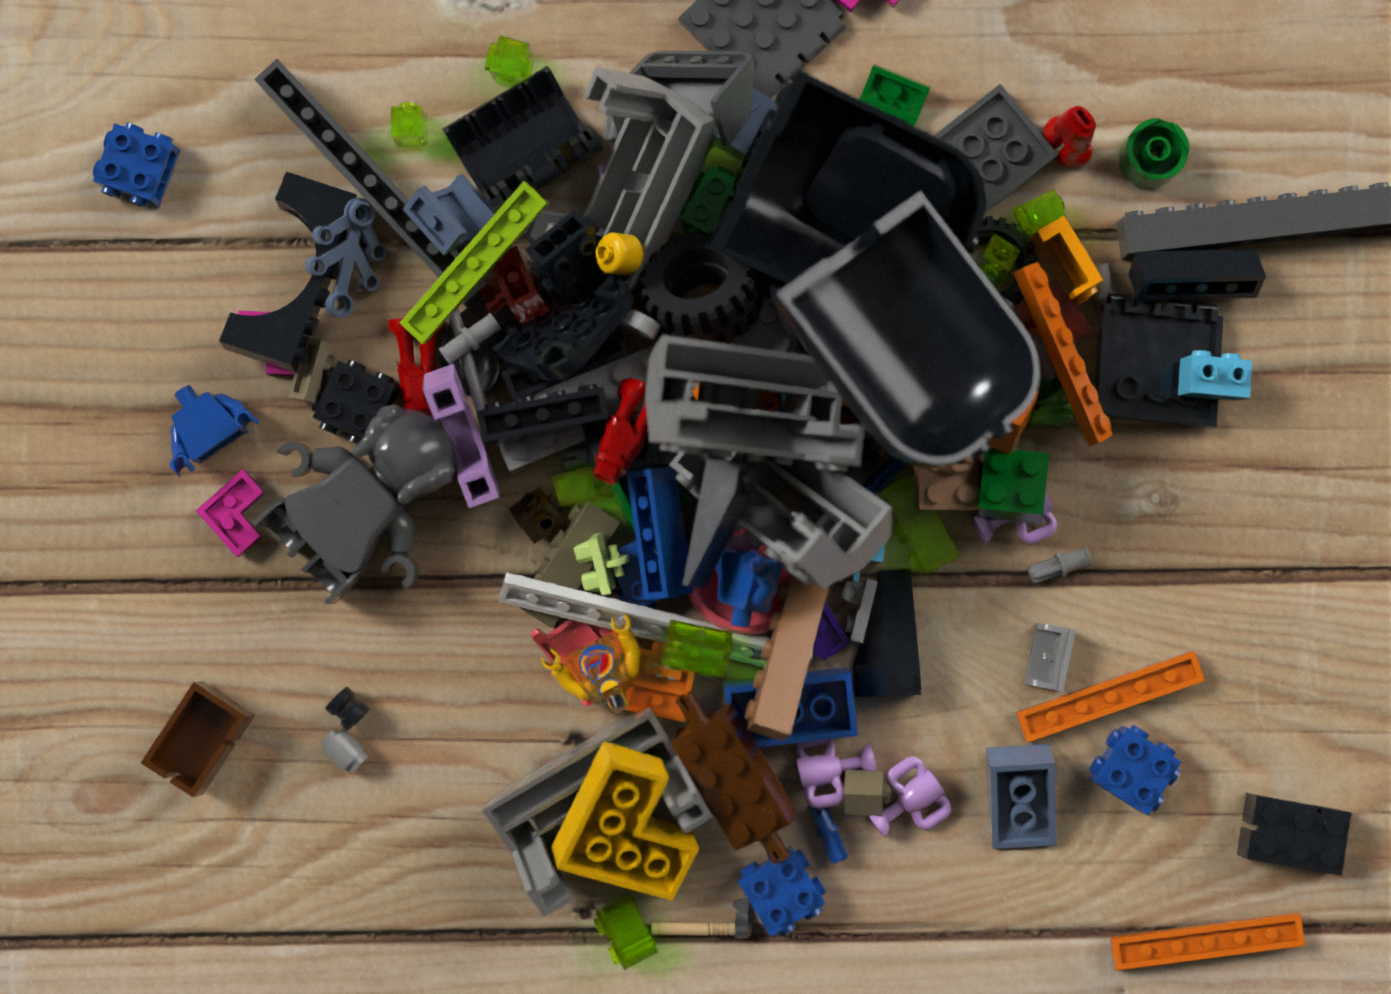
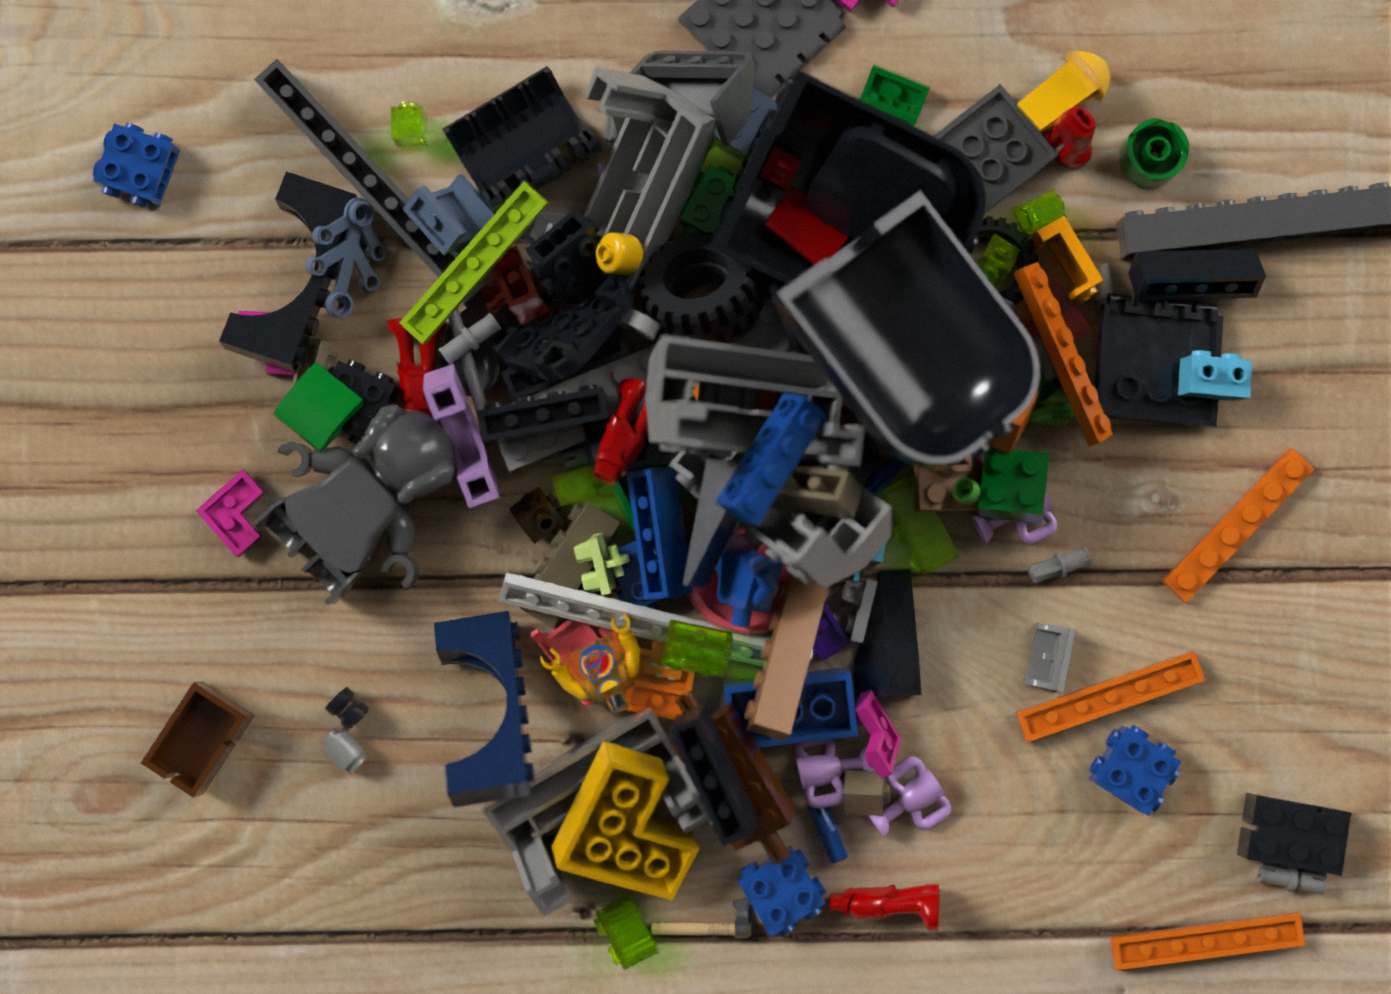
(205, 426): blue torso -> none
(317, 407): none -> green slope
(500, 766): none -> dark blue arch
(509, 61): clear neon green brick -> none
(713, 775): none -> black brick
(771, 458): none -> blue brick
(780, 167): none -> red tile
(802, 230): none -> red piece
(820, 492): none -> dark tan brick
(880, 902): none -> red piece
(884, 738): none -> dark pink plate
(968, 485): none -> bright green hinge
(1021, 796): sand blue slope -> none
(1070, 86): none -> yellow piece
(1237, 525): none -> orange plate
(1292, 878): none -> light grey pin

